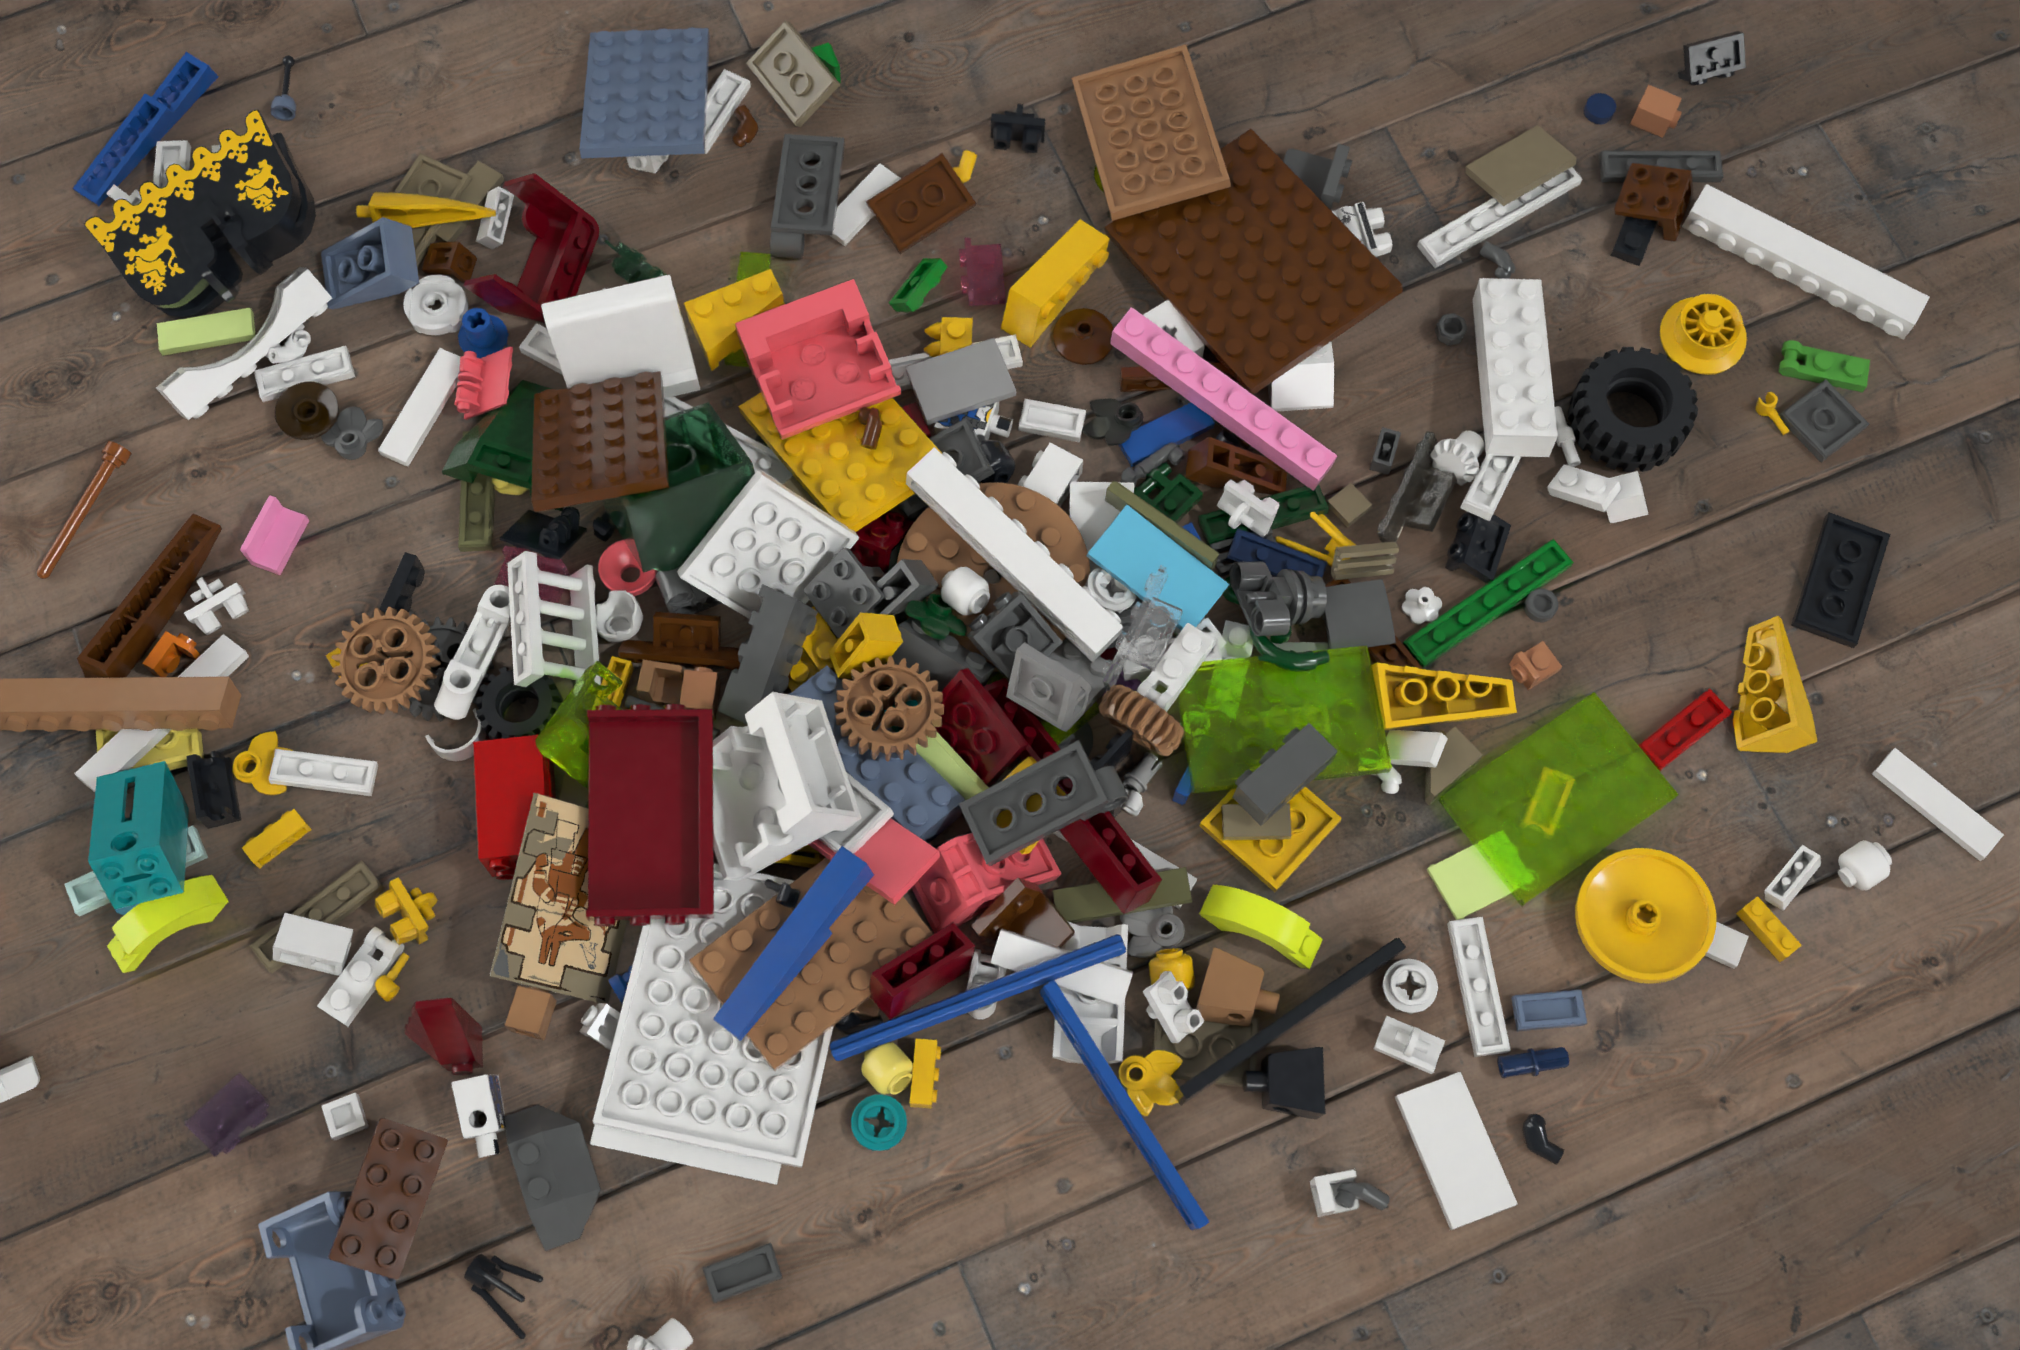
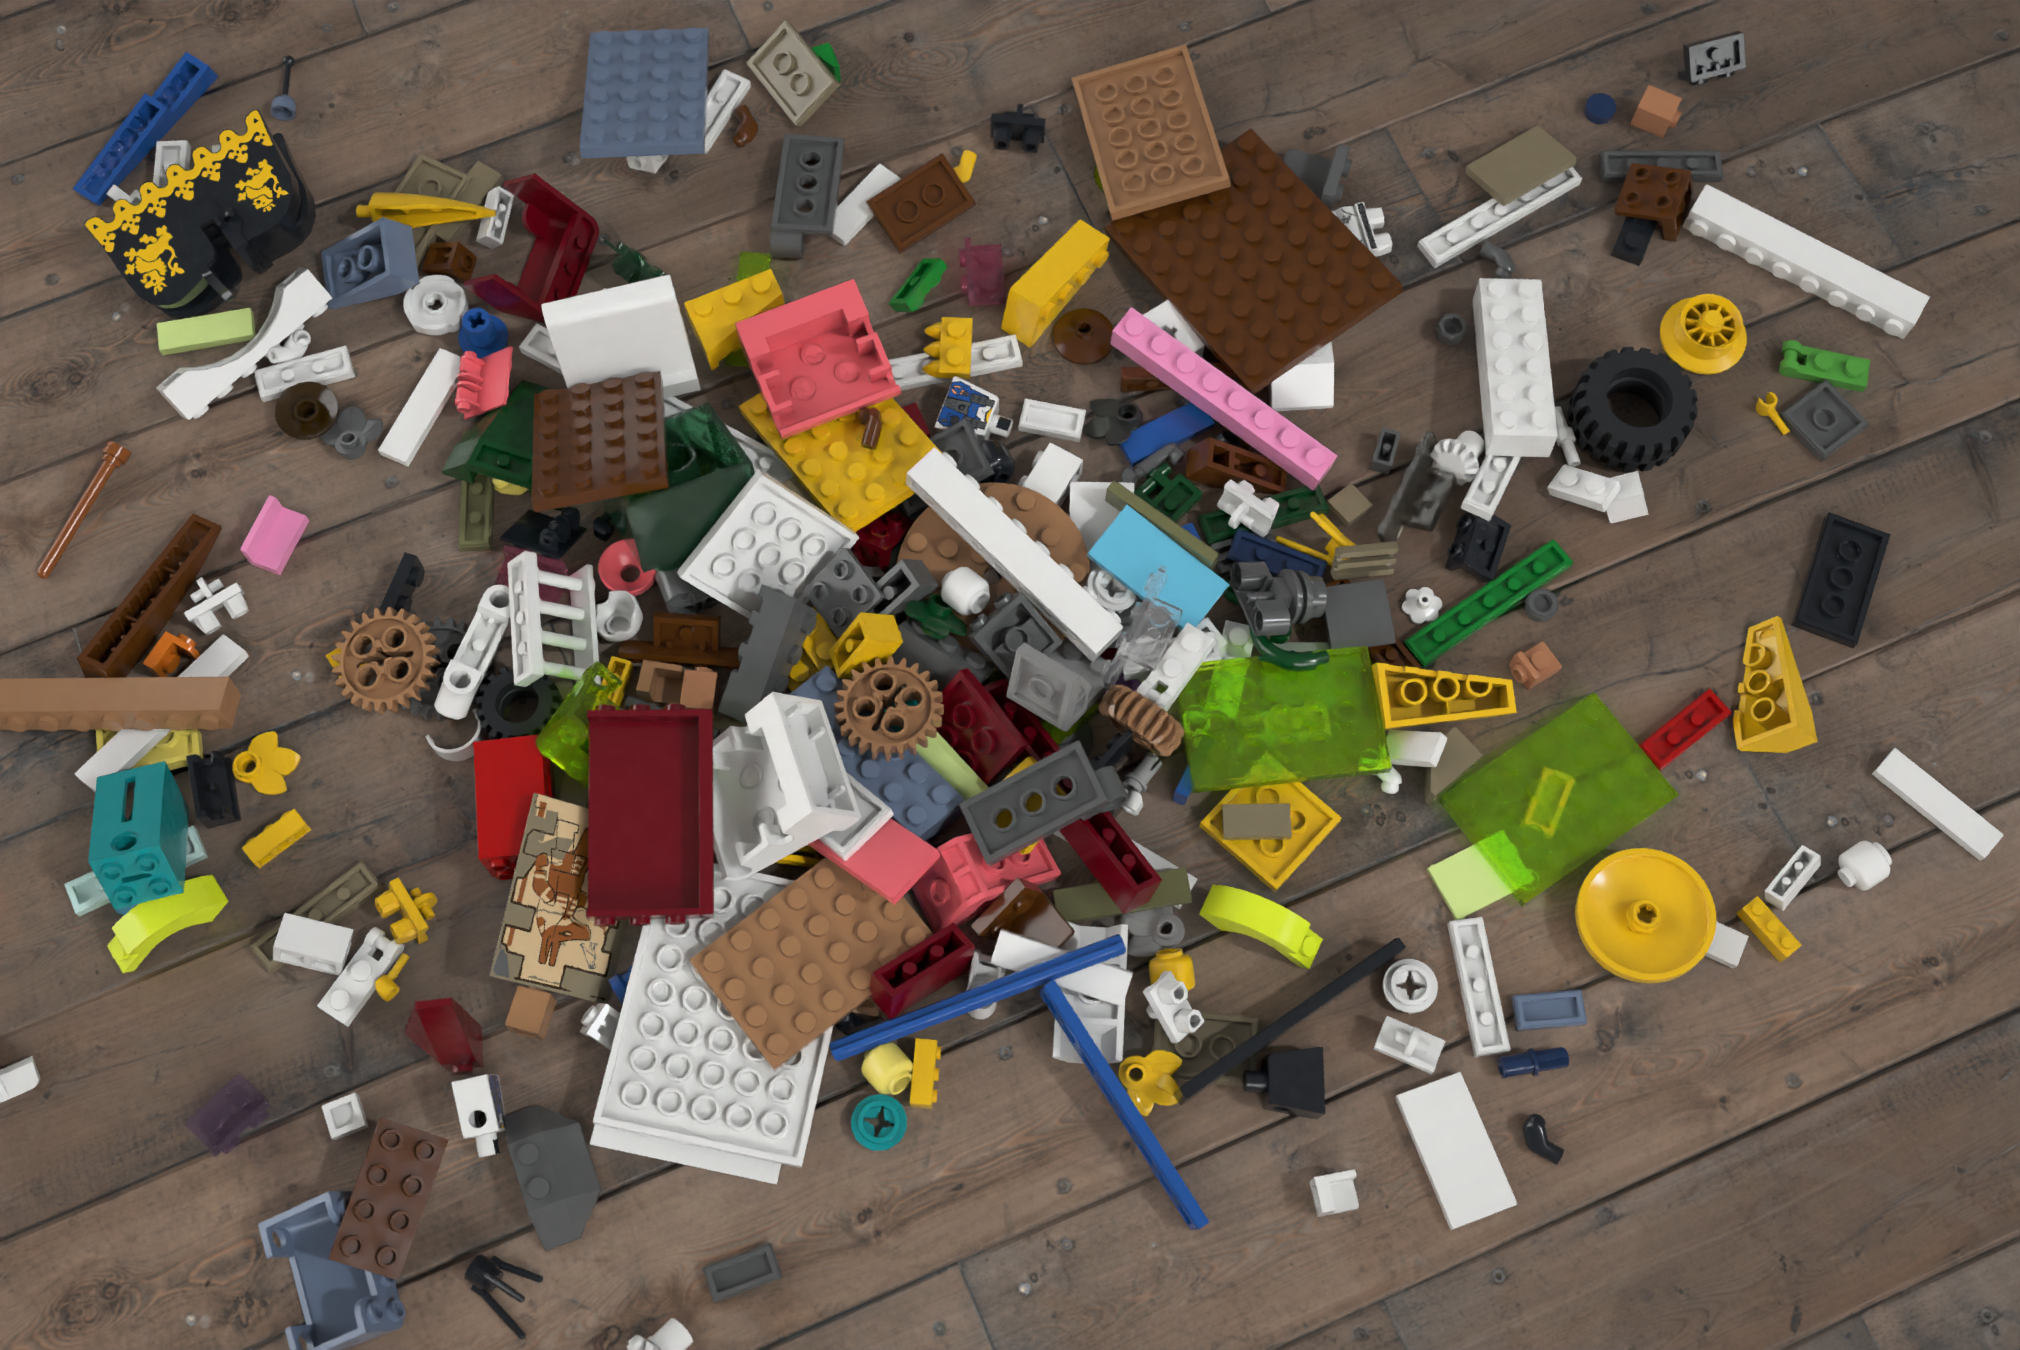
(323, 772): white tile -> none
(786, 895): black hand -> none
(794, 942): blue slope -> none
(960, 381): light grey tile -> none
(1233, 991): medium nougat torso -> none
(1283, 773): dark grey brick -> none
(1363, 1191): dark grey arm -> none

